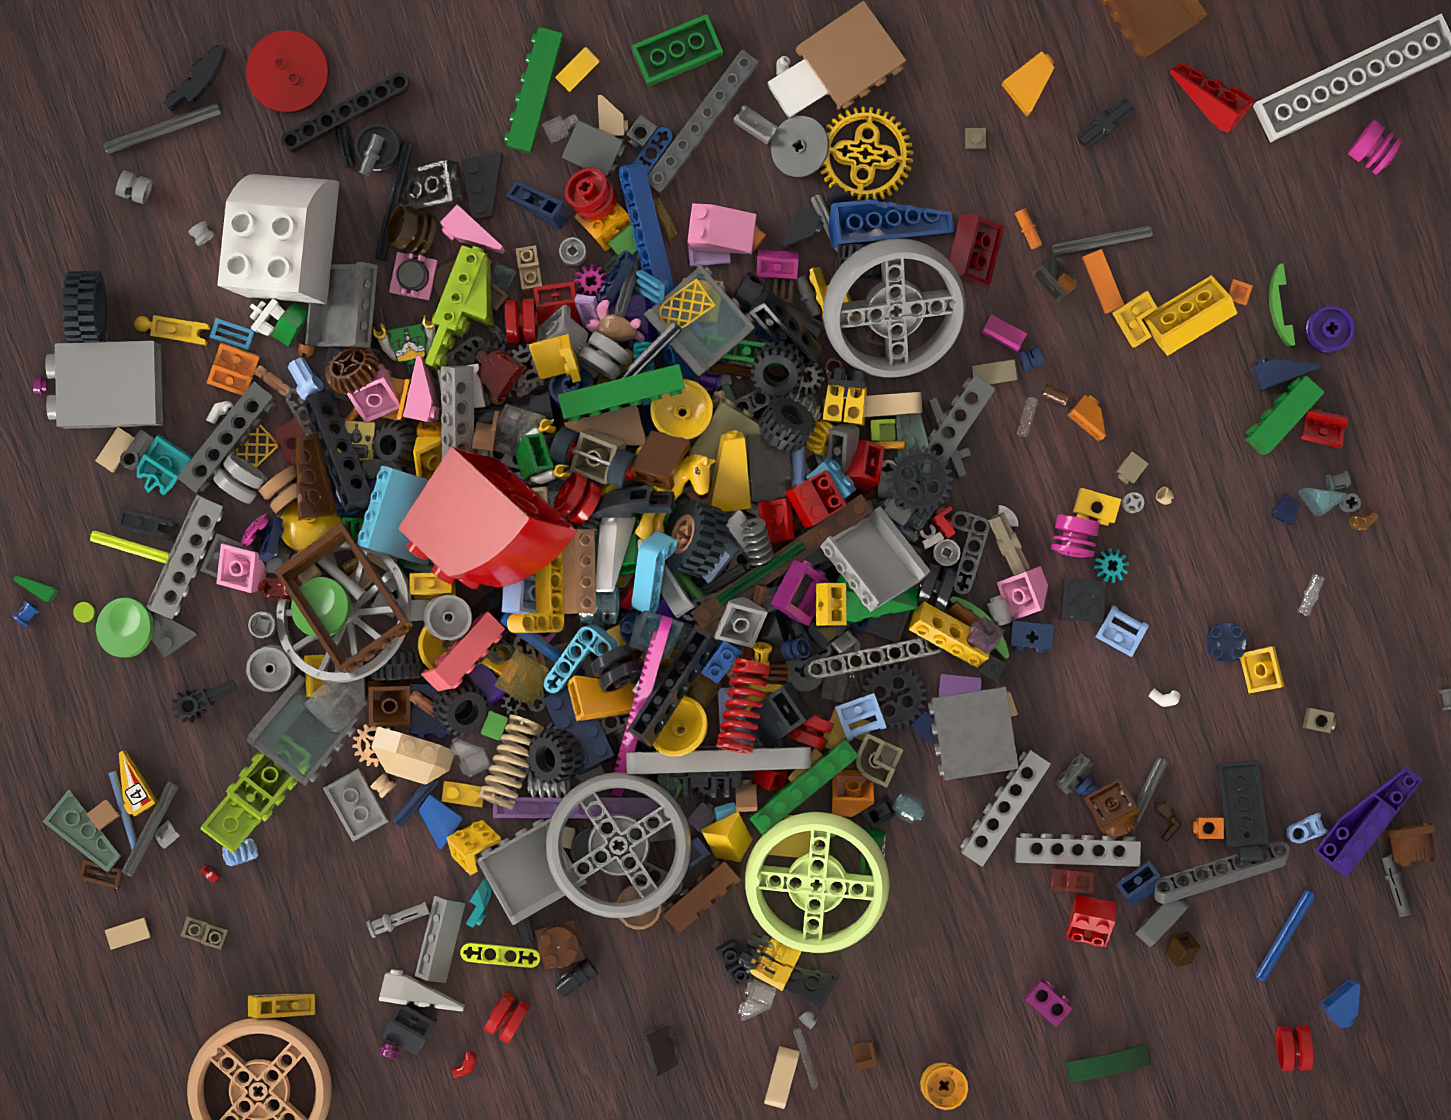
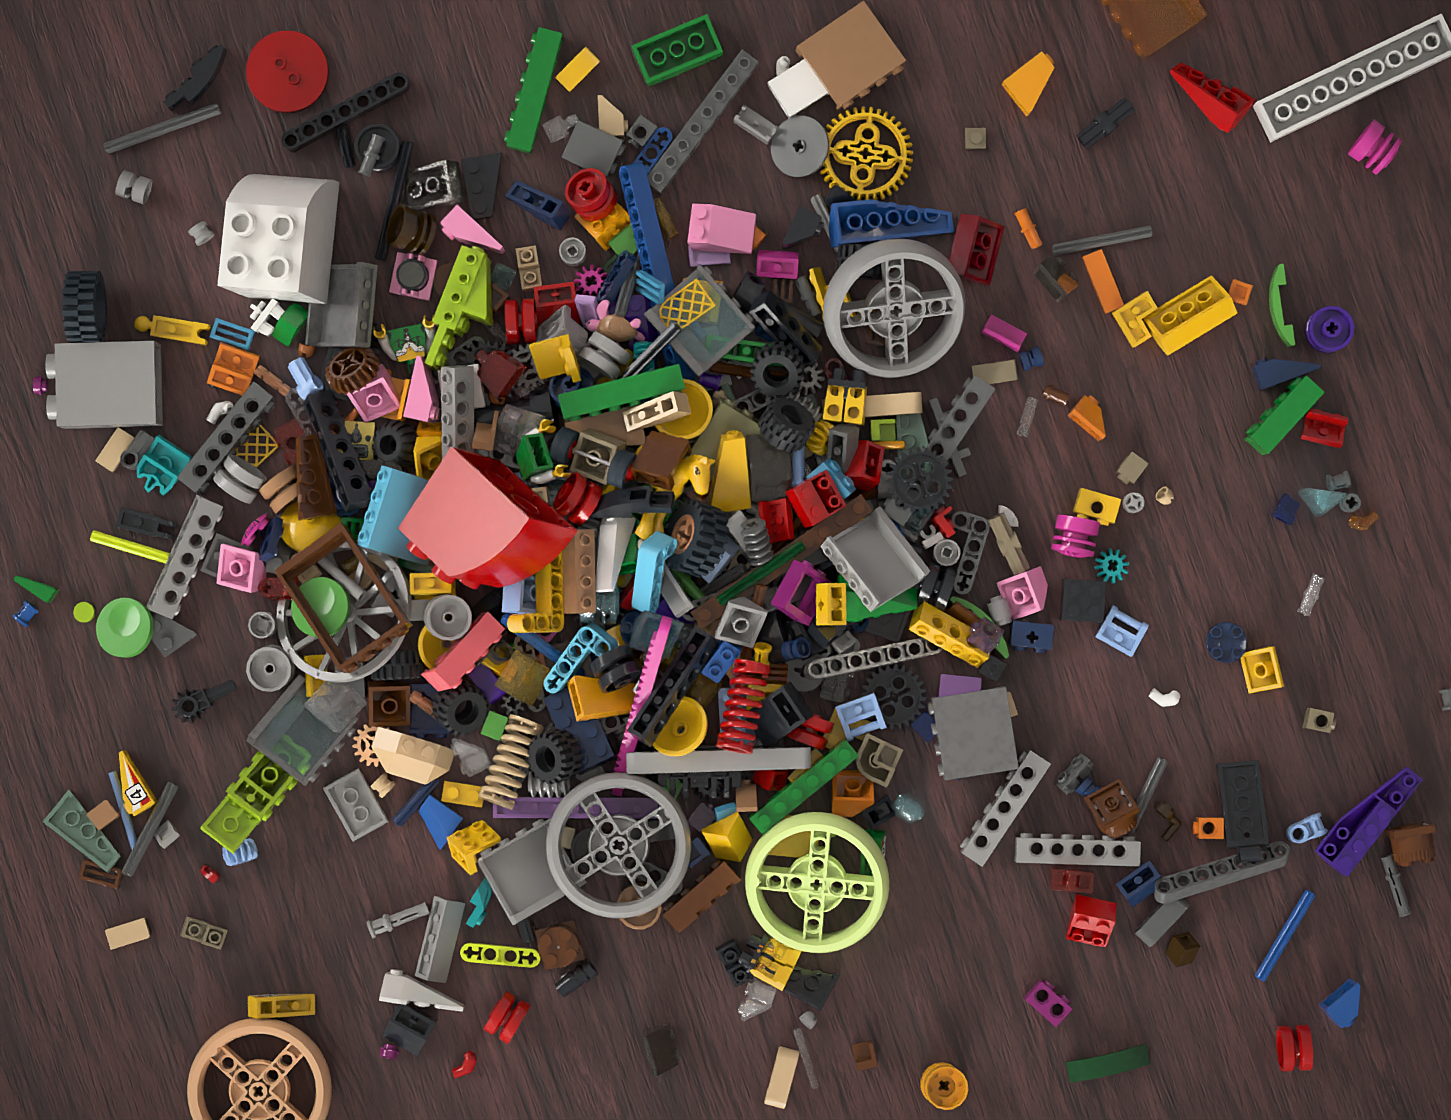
(657, 411): none -> tan slope

